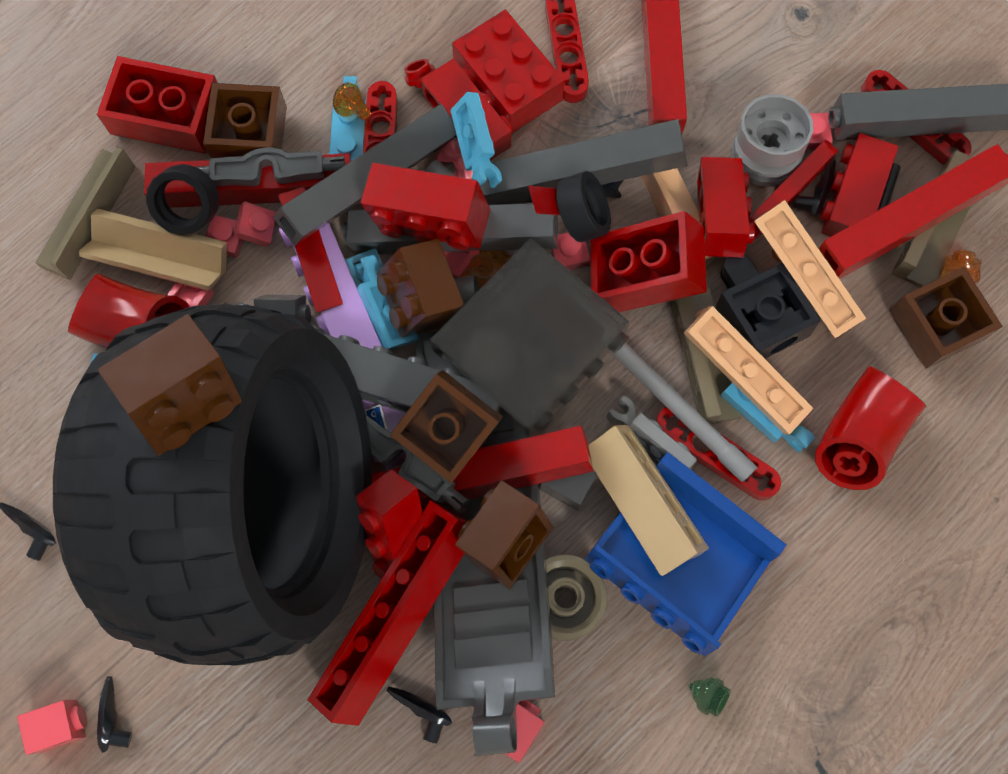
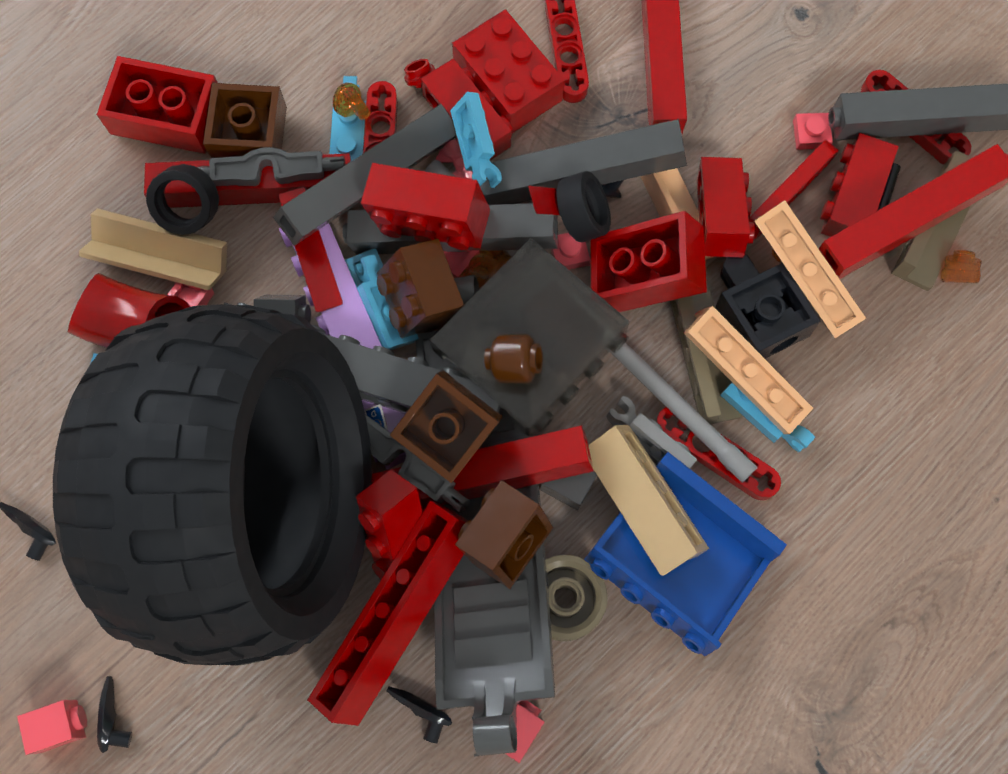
(73, 232): dark tan panel -> none
(172, 384): reddish brown brick -> none
(223, 229): coral plate -> none
(254, 224): coral plate -> none
(514, 358): none -> reddish brown head
(710, 695): clear green plate -> none
(772, 138): light grey wheel -> none
(816, 203): black bar -> none
(867, 431): red brick -> none
(945, 317): reddish brown brick -> none

